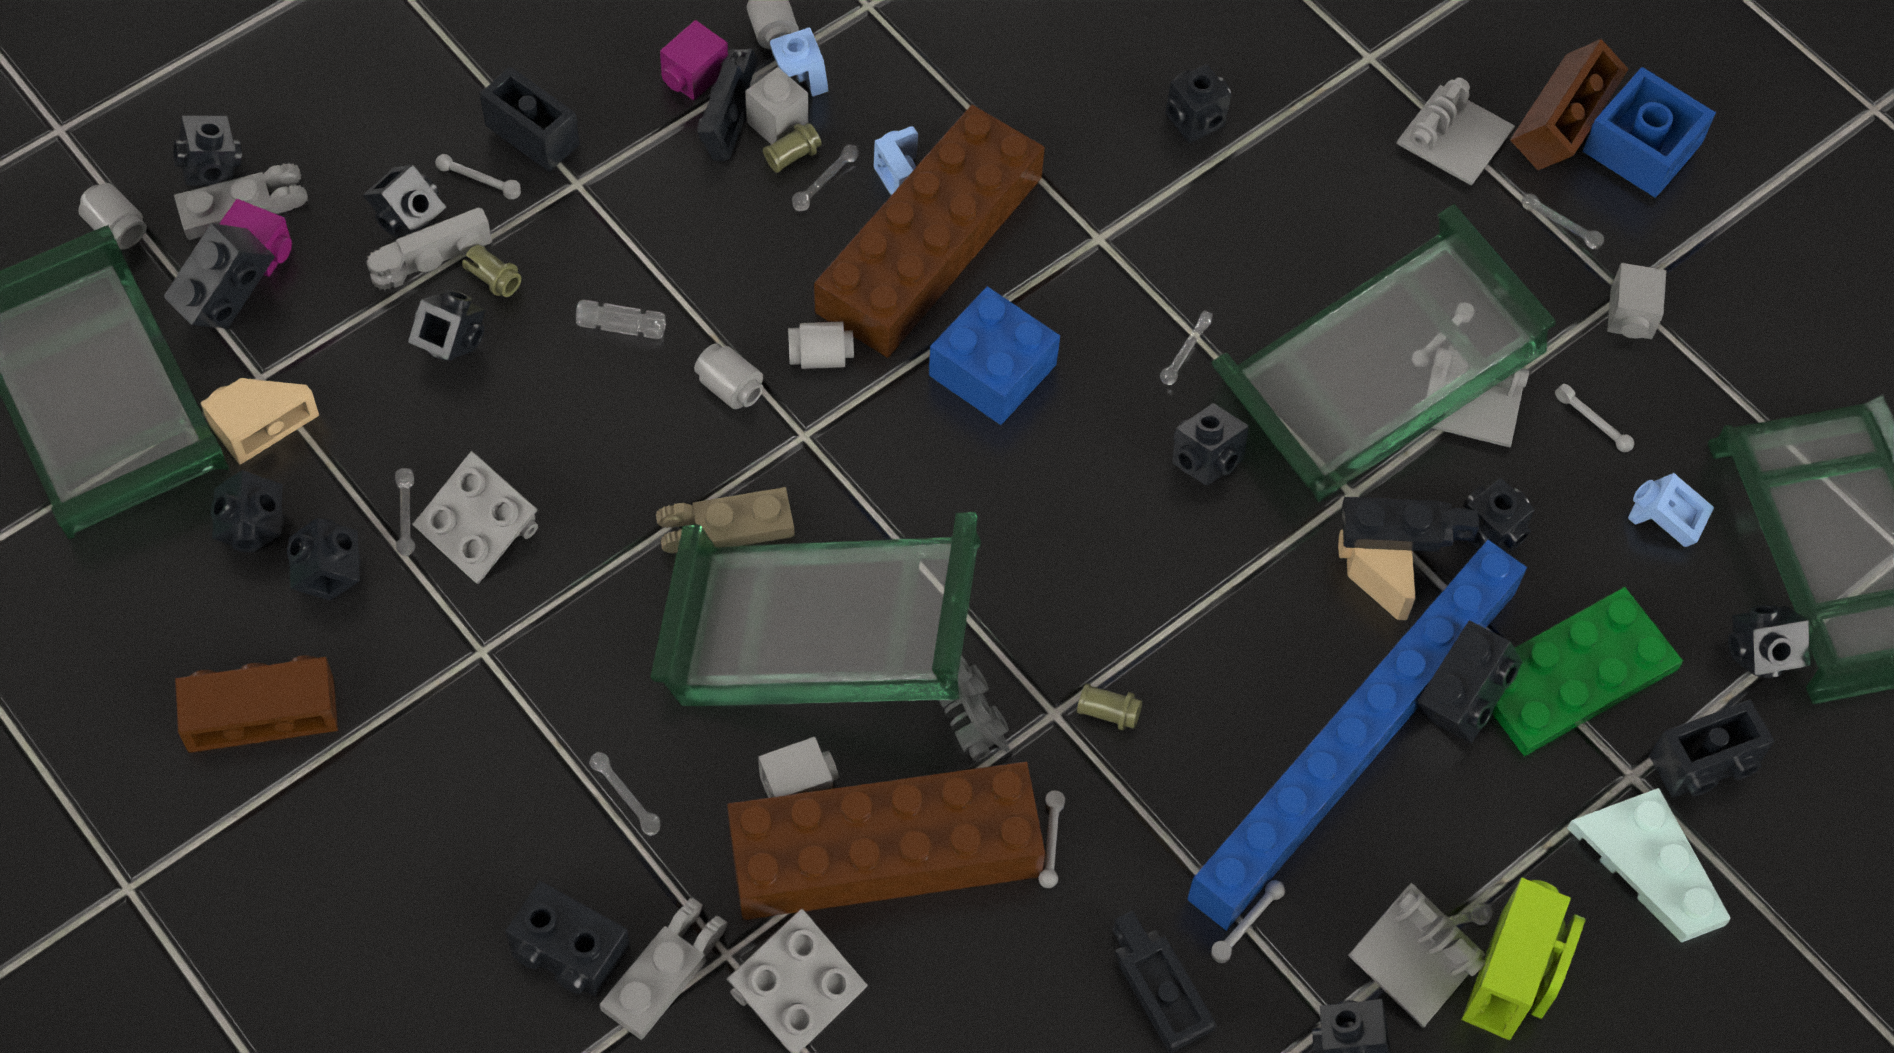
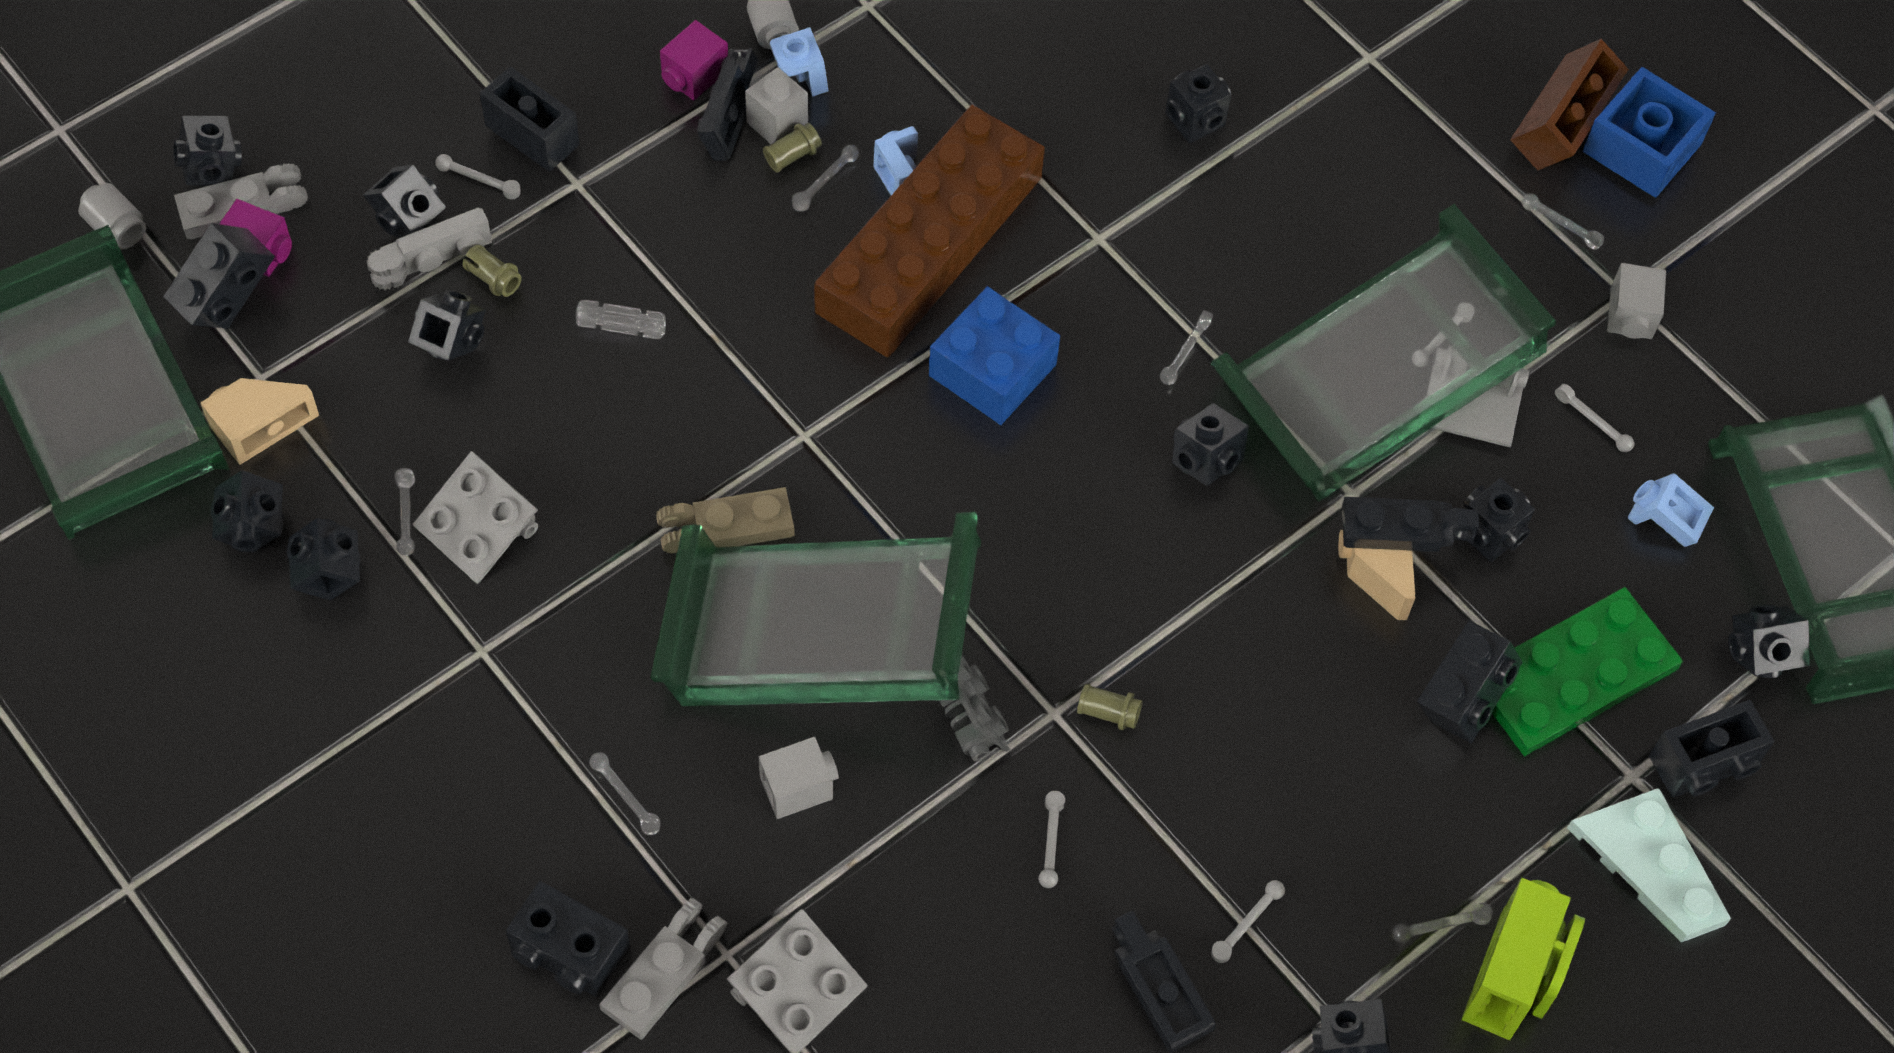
(256, 703): reddish brown brick -> none
(729, 376): light grey brick -> none
(820, 345): light grey brick -> none
(885, 840): reddish brown brick -> none
(1350, 739): blue brick -> none
(1417, 955): light grey hinge -> none
(1455, 132): light grey hinge -> none

